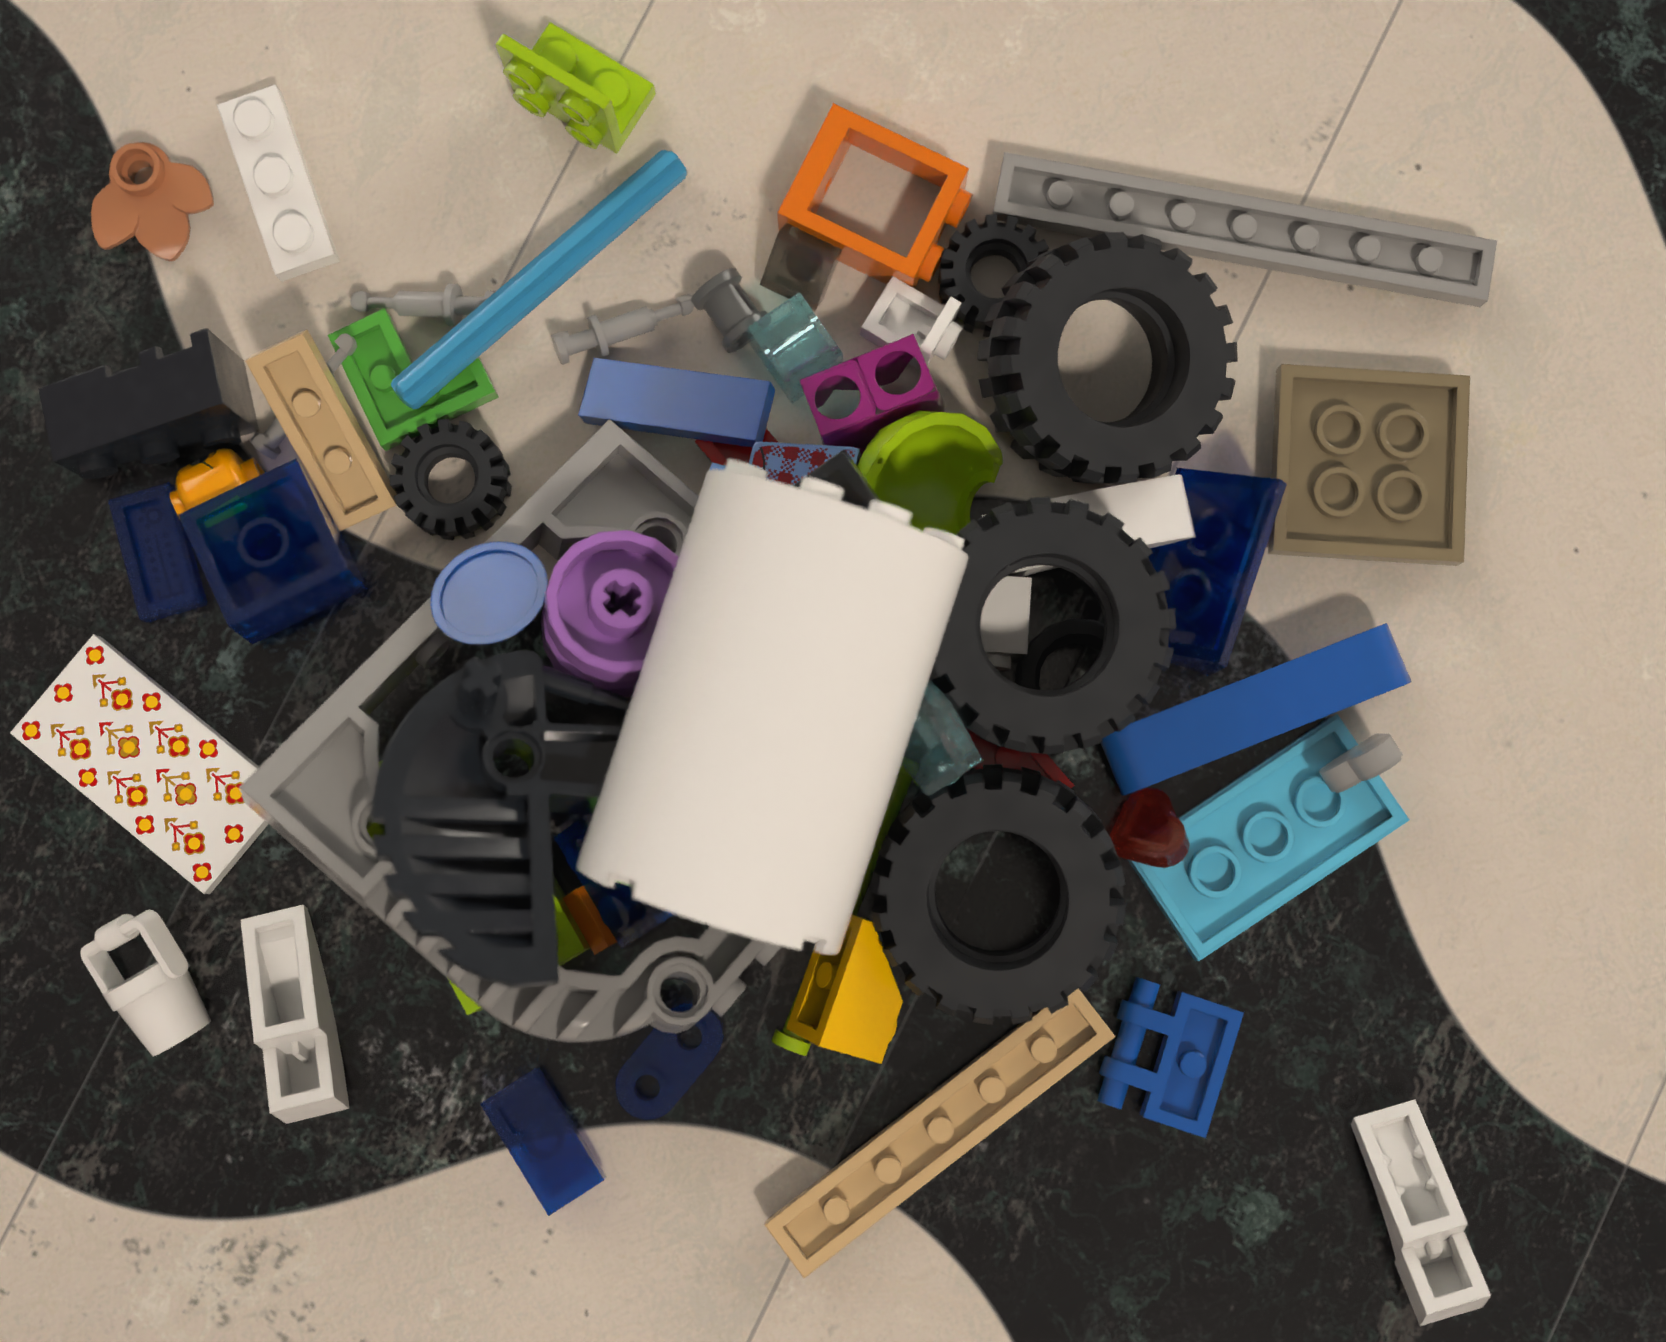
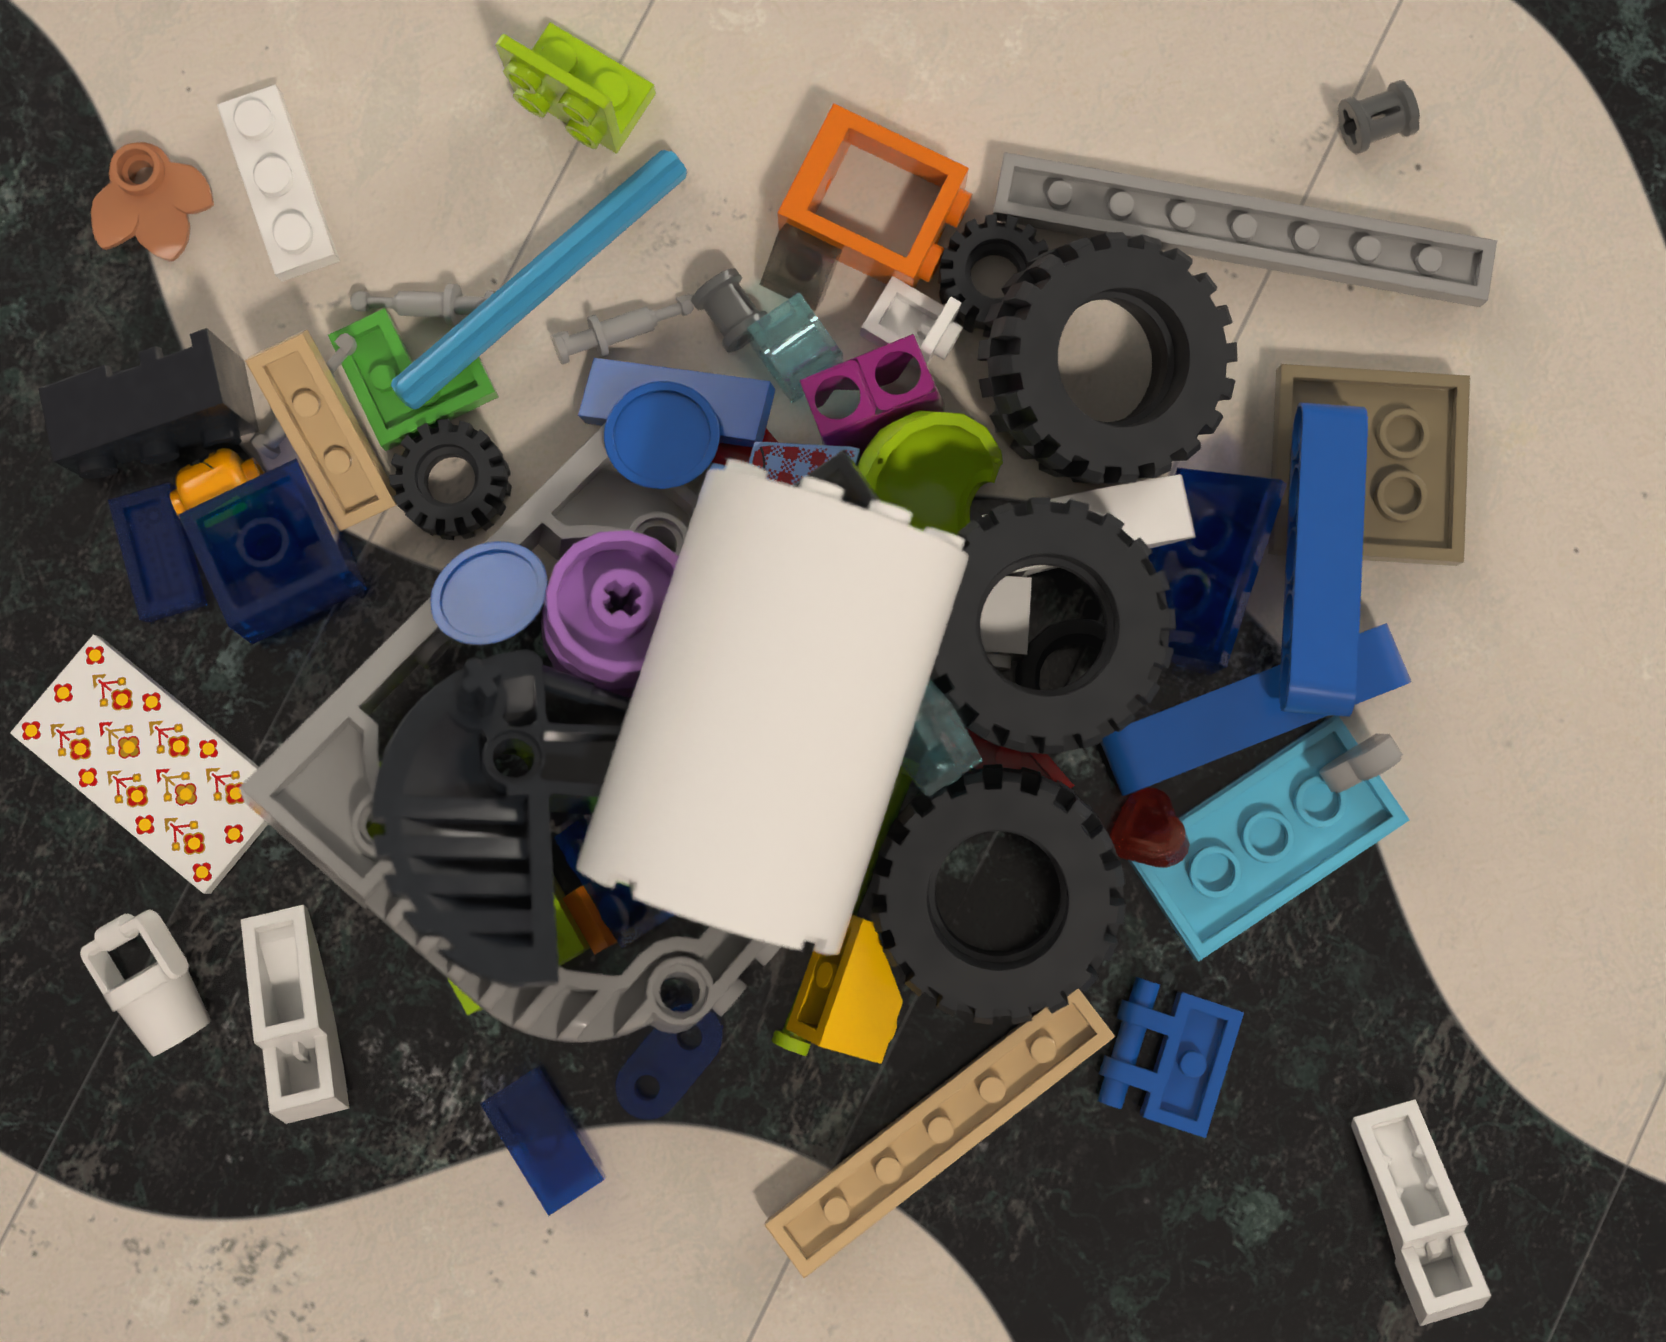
(661, 435): none -> blue piece
(1324, 560): none -> blue beam
(1400, 116): none -> dark grey bush

